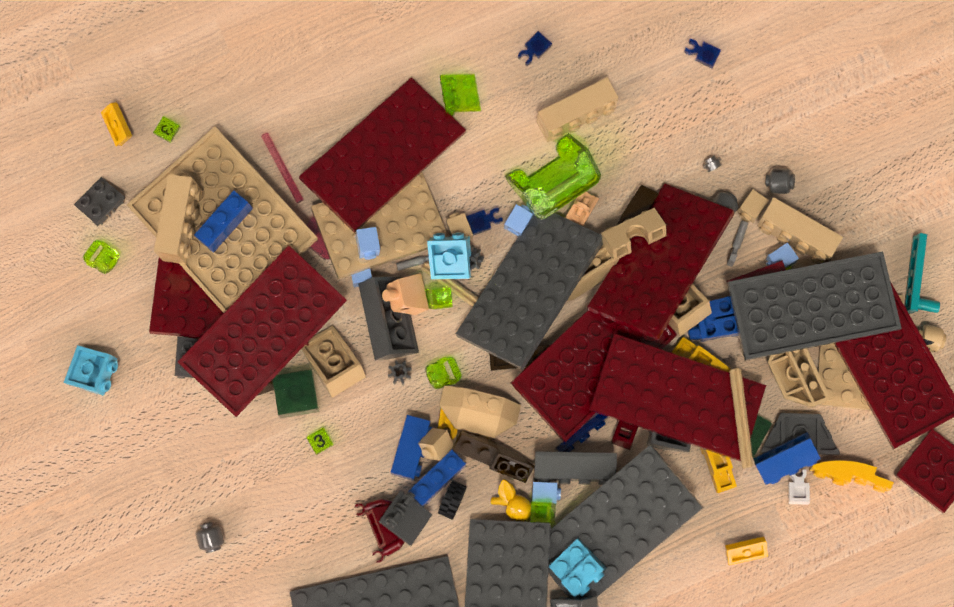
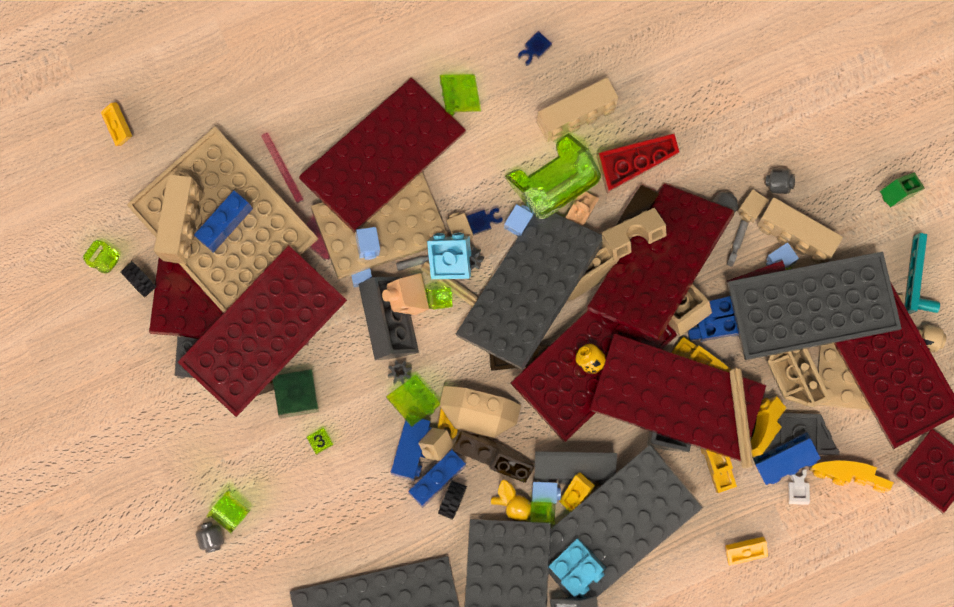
(91, 370): medium azure plate -> none
(99, 201): dark grey hinge -> none
(138, 279): none -> black tyre
(166, 129): clear neon green tile -> none
(228, 512): none -> clear neon green piece
(333, 361): tan slope -> none
(383, 536): dark red torso -> none
(405, 517): dark grey hinge -> none
(413, 400): none -> clear neon green hinge
(438, 375): clear neon green piece -> none
(576, 492): none -> yellow plate
(582, 434): clear blue plate -> none
(590, 358): none -> yellow head
(621, 440): dark red slope -> none
(631, 161): none -> red wedge
(705, 55): clear blue plate -> none
(712, 163): flat silver plate -> none
(766, 424): none -> yellow slope
(901, 189): none -> green slope

